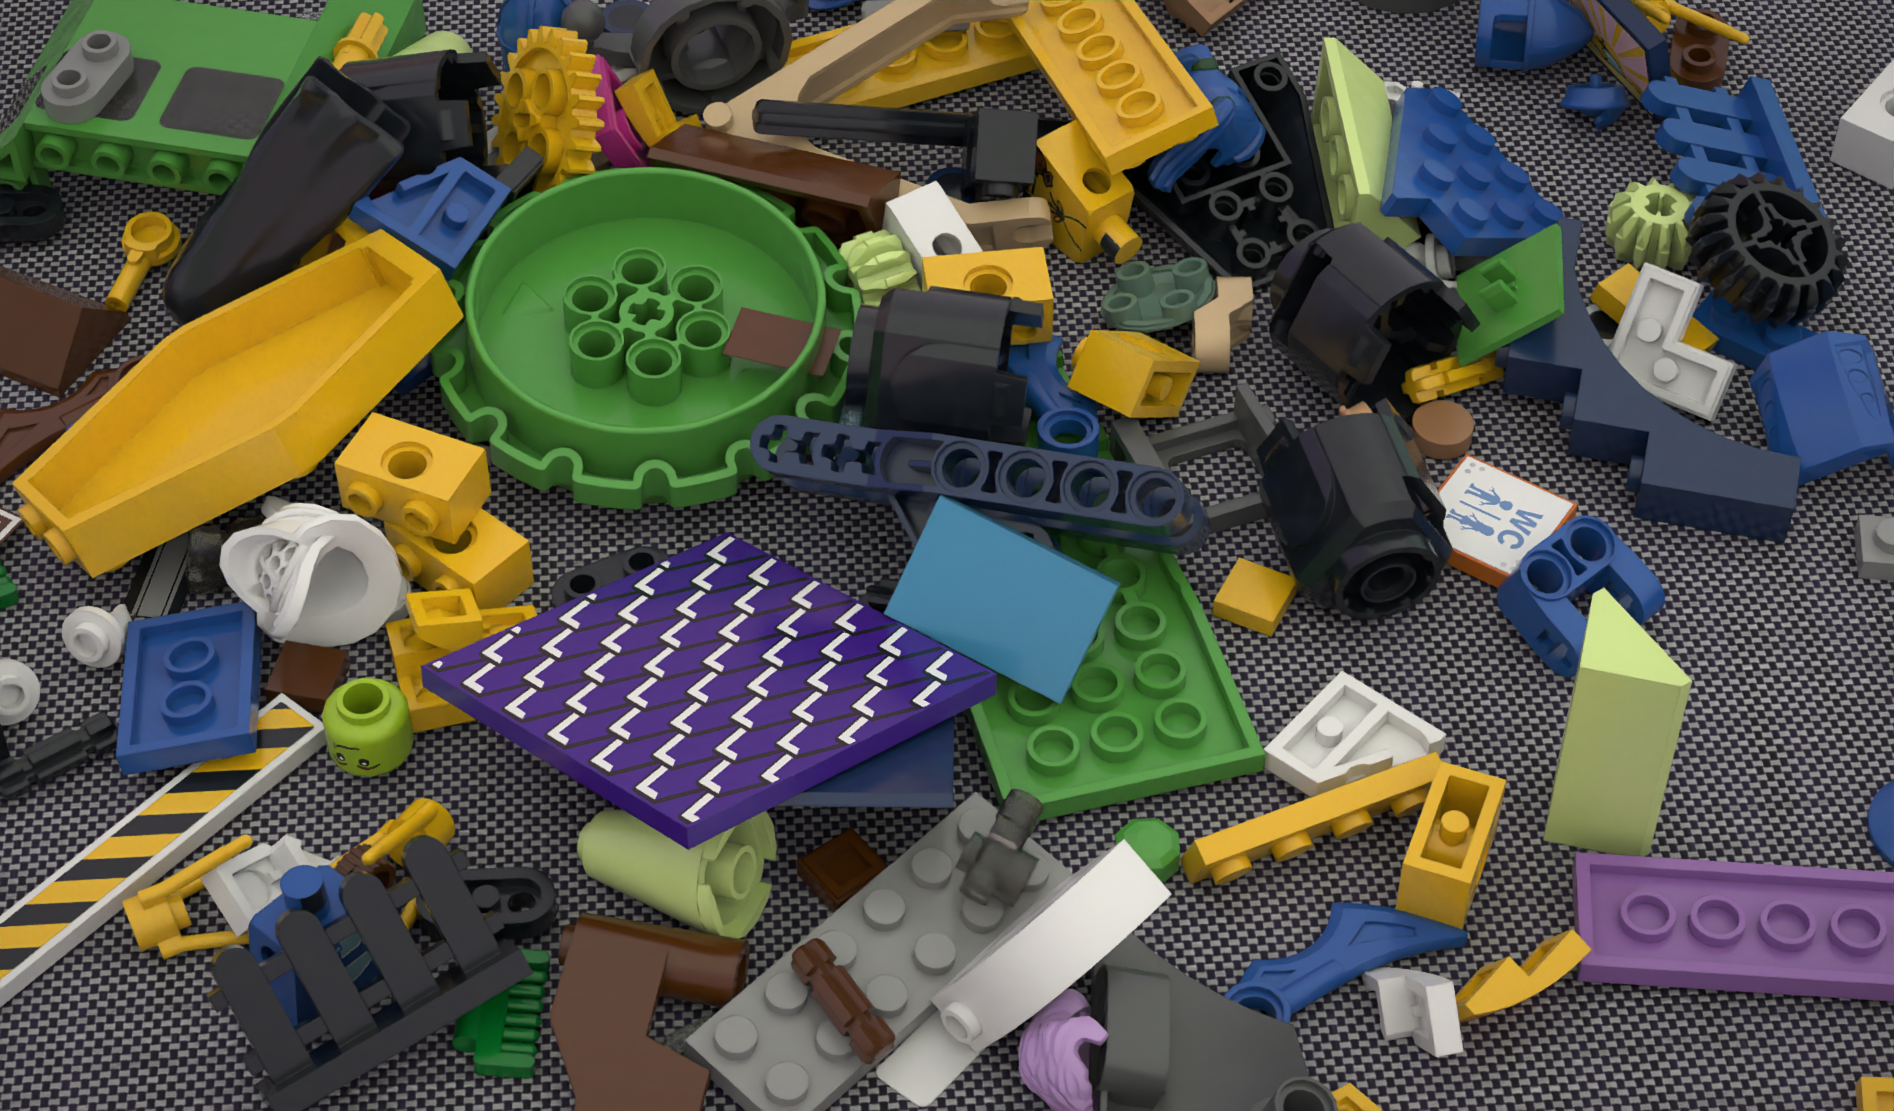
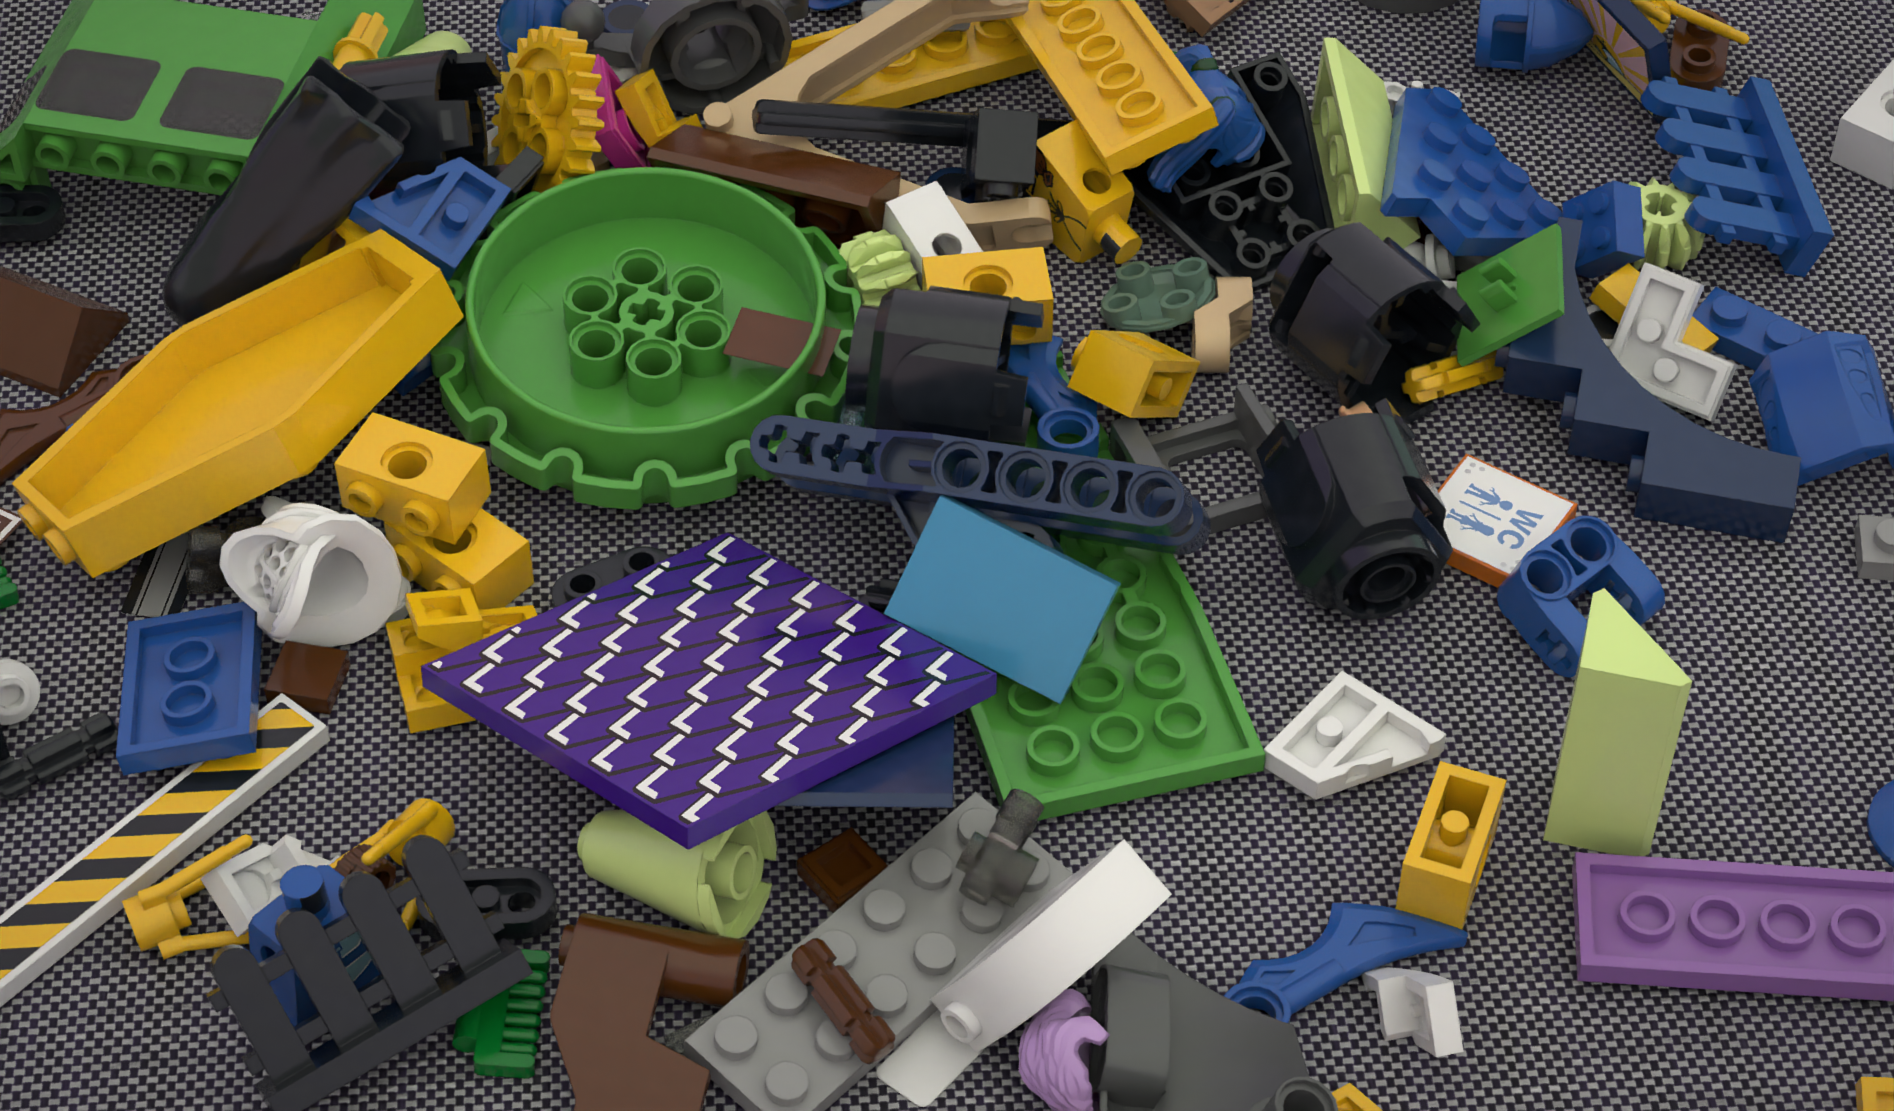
(87, 77): light grey plate -> none
(96, 635): white plate -> none
(147, 242): yellow plate -> none
(368, 727): lime head -> none
(1155, 845): bright green tile -> none
(1254, 597): yellow tile -> none
(1290, 829): yellow plate -> none
(1442, 429): medium nougat tile -> none
(1507, 984): yellow slope -> none
(1597, 100): blue hat -> none
(1610, 228): none -> blue piece
(1767, 250): black gear -> none

